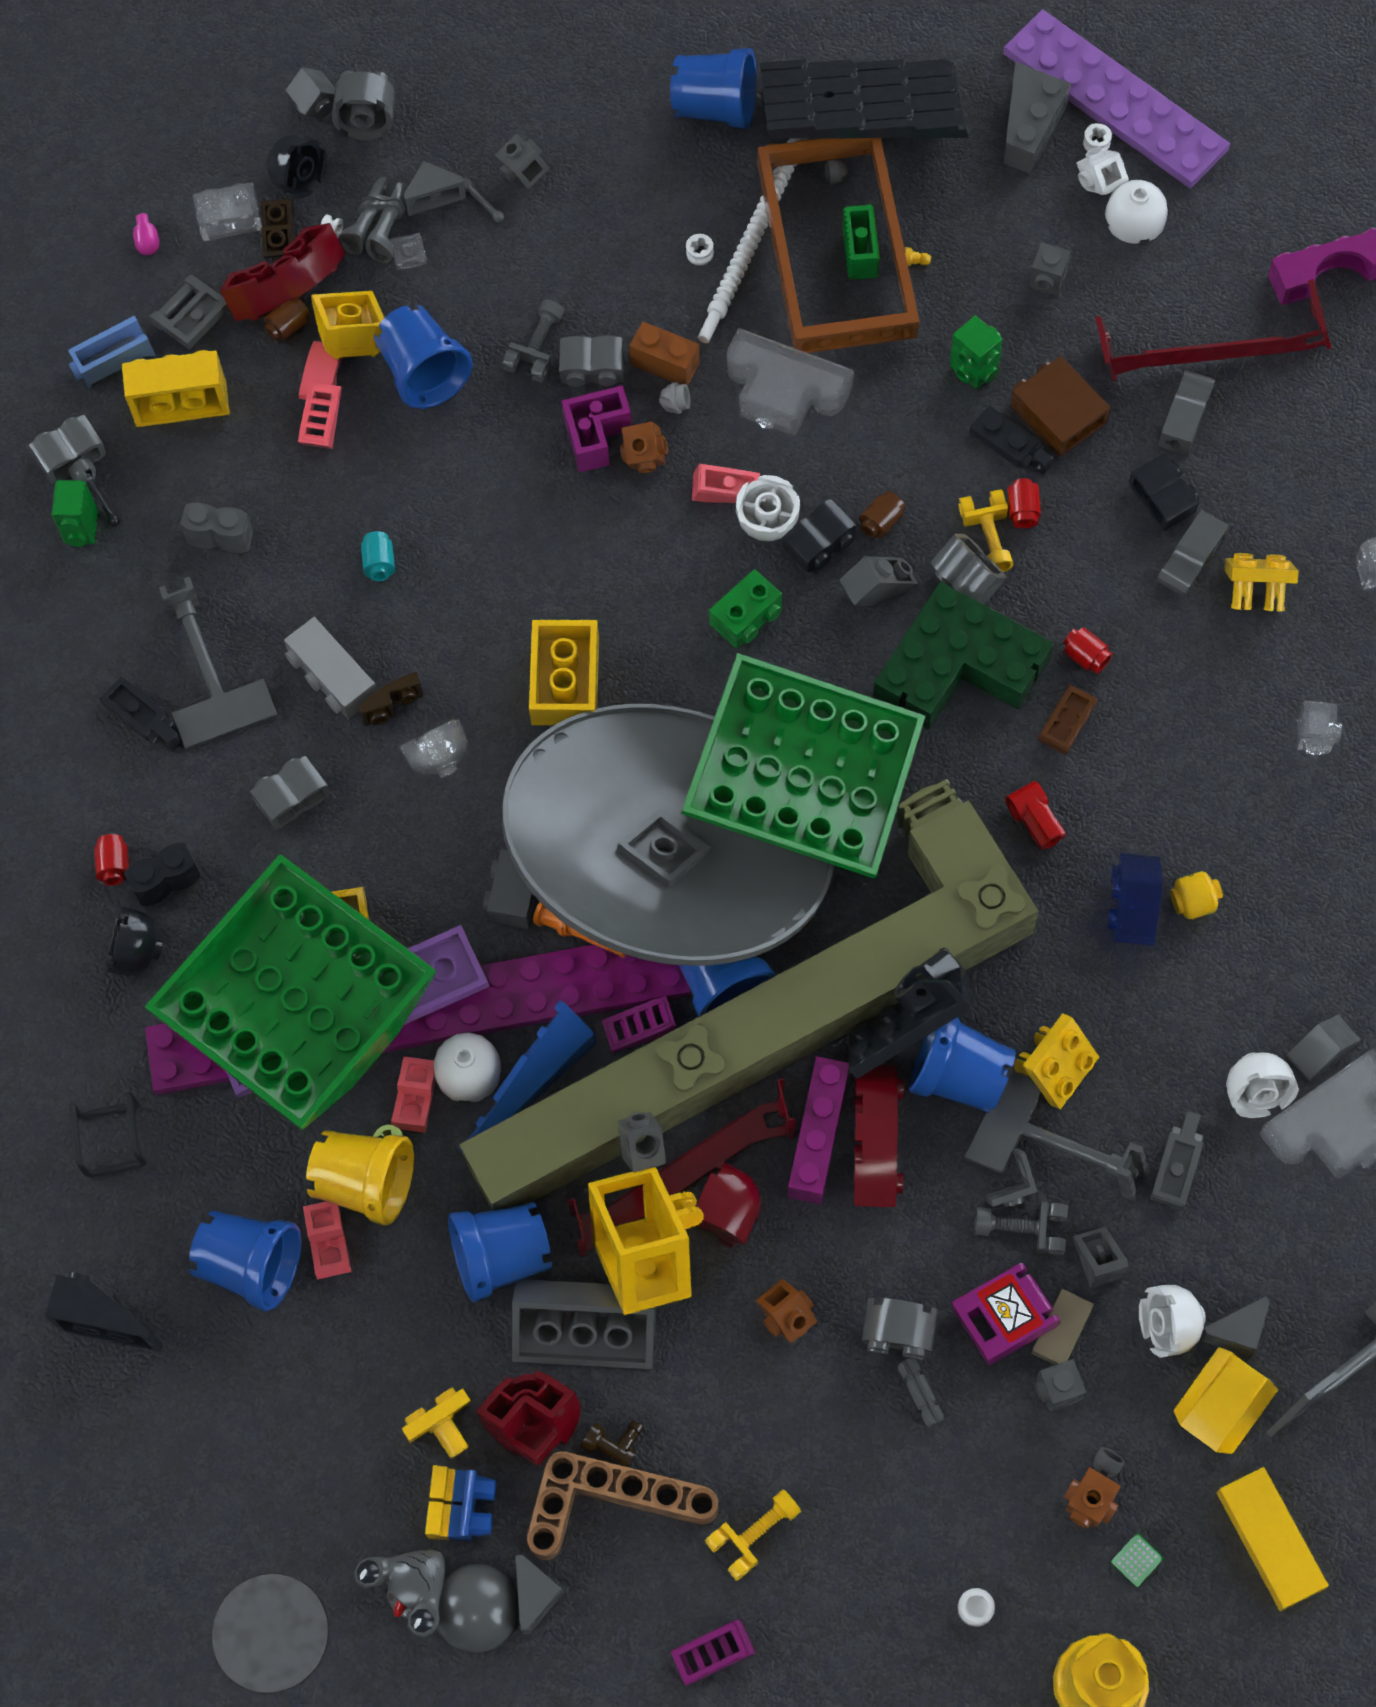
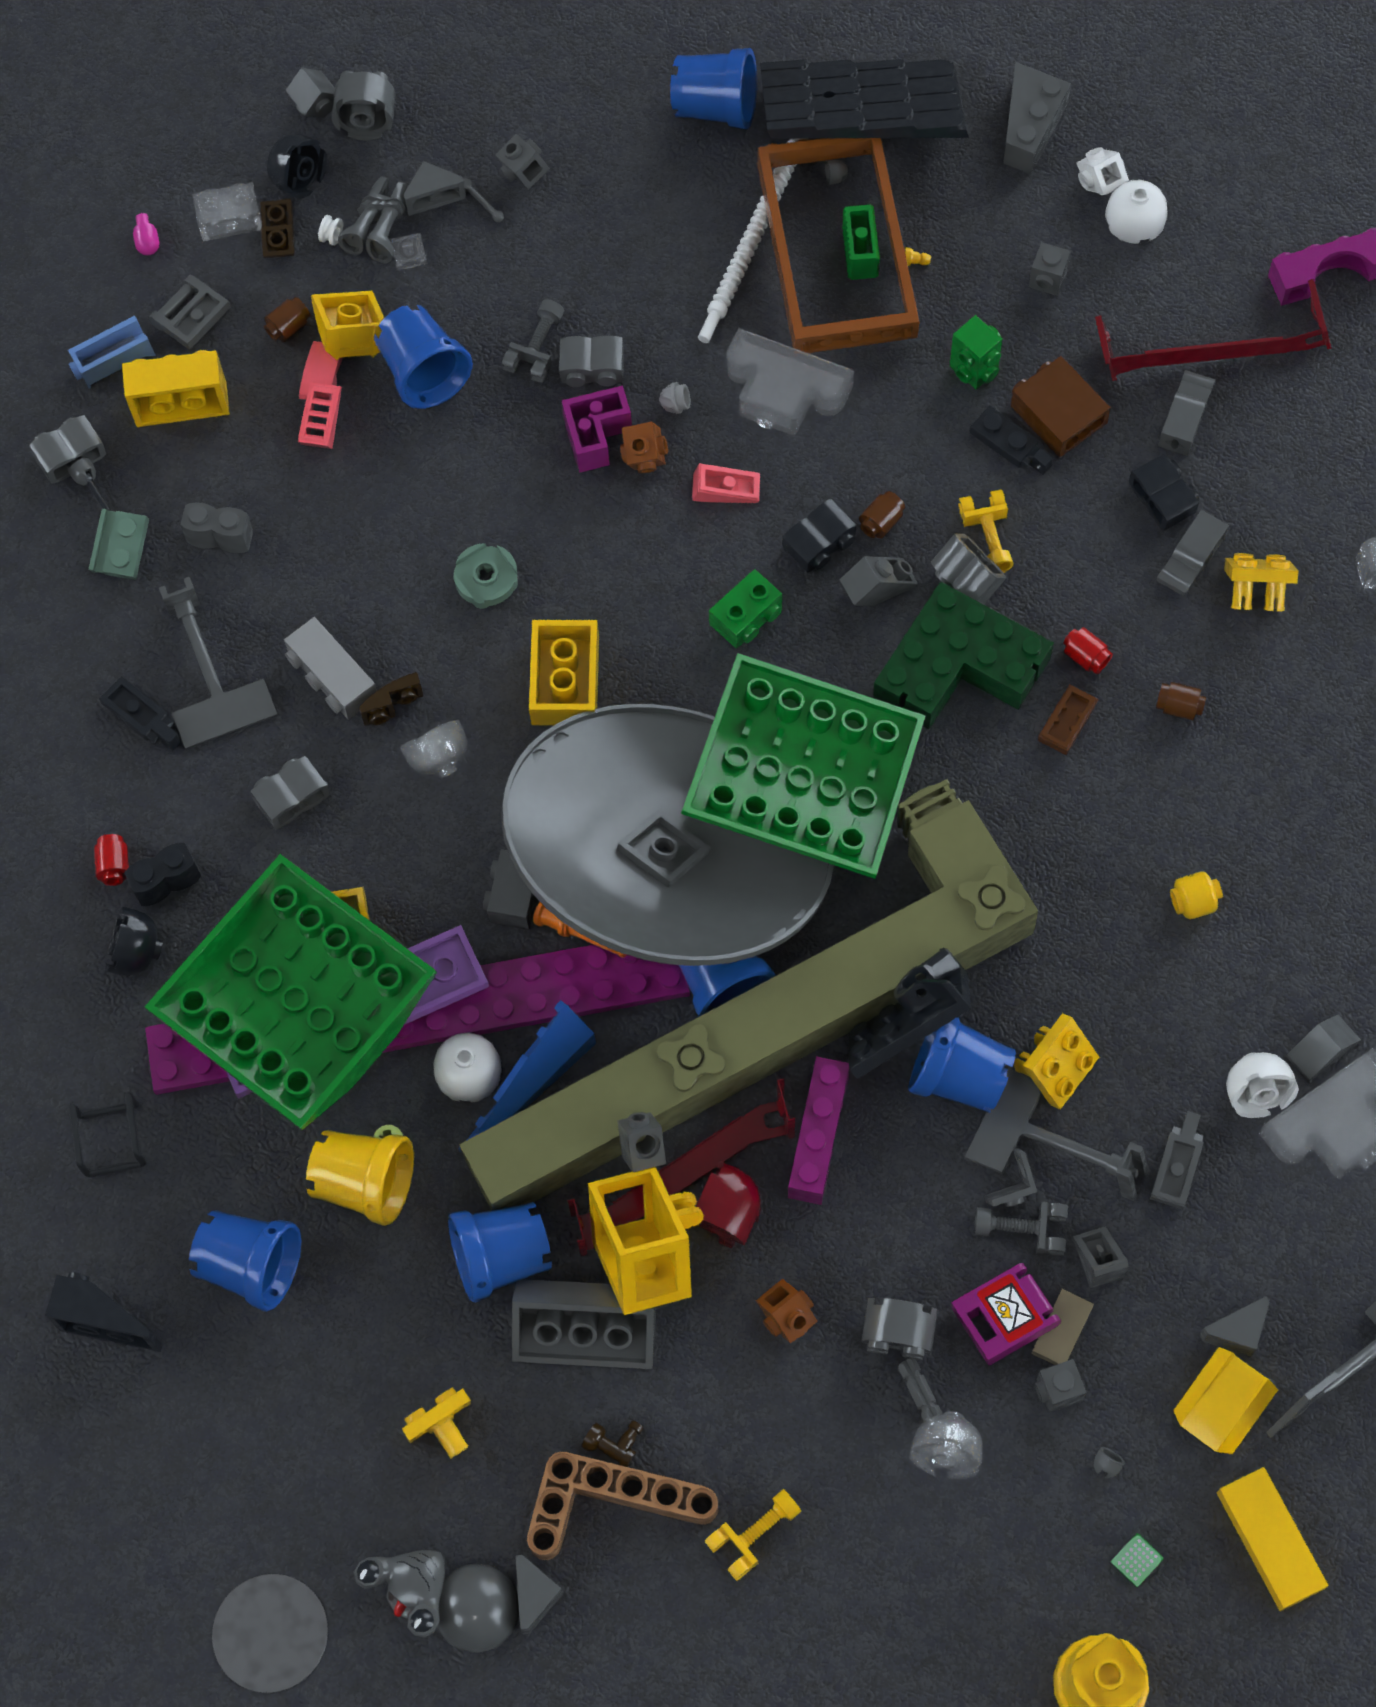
(74, 512): green brick -> none
(119, 544): none -> sand green plate
(266, 286): dark red brick -> none
(327, 1239): coral slope -> none
(377, 556): teal brick -> none
(414, 1095): coral slope -> none
(453, 1505): blue hips -> none
(485, 592): none -> sand green plate
(531, 1415): dark red brick -> none
(643, 1036): magenta slope -> none
(664, 354): dark orange brick -> none
(693, 244): white bush -> none
(741, 1638): magenta slope -> none
(767, 508): white cylinder -> none
(877, 1130): dark red brick -> none
(948, 1444): none -> clear cylinder
(976, 1607): white tile -> none
(1024, 503): red brick -> none
(1031, 807): red piece -> none
(1098, 130): white bush -> none
(1098, 1489): dark orange brick -> none
(1119, 99): medium lavender plate -> none
(1138, 891): clear blue brick -> none
(1171, 1319): white cylinder -> none
(1180, 700): none -> reddish brown brick
(1318, 727): clear brick -> none

